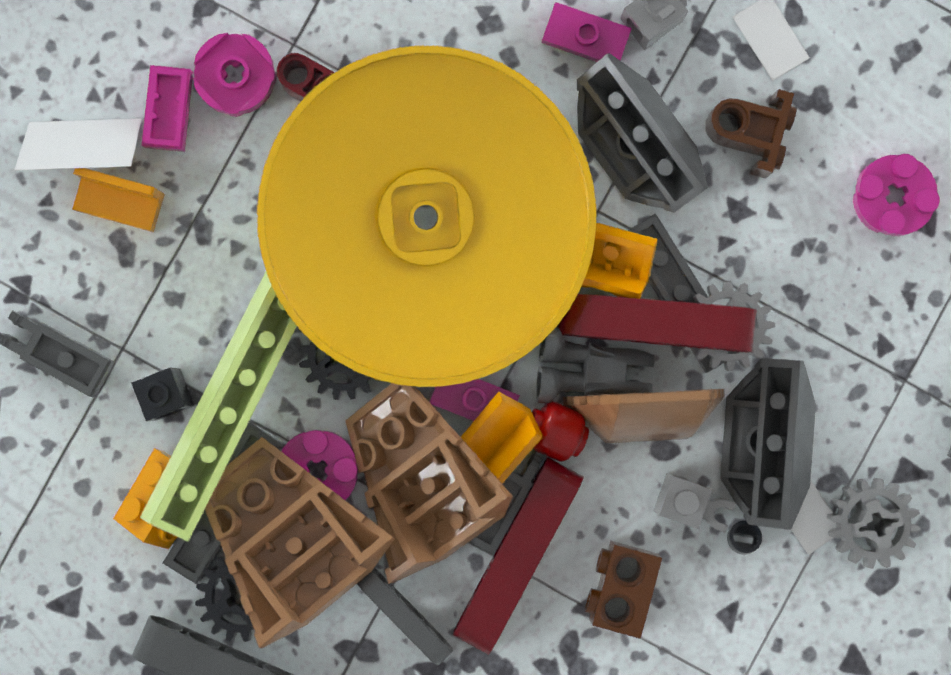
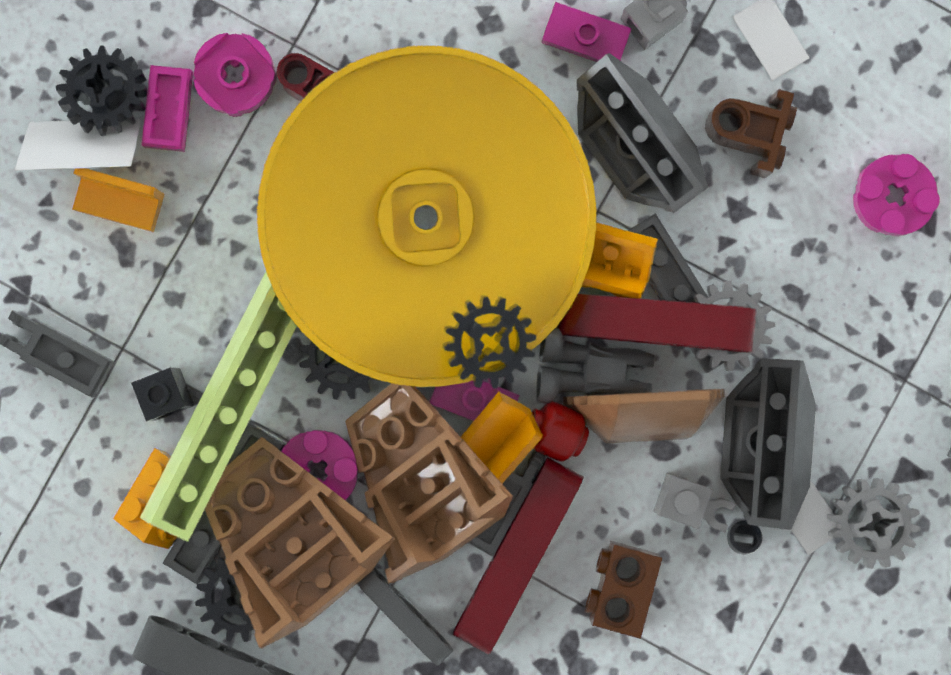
(115, 101): none -> black gear
(477, 358): none -> black gear

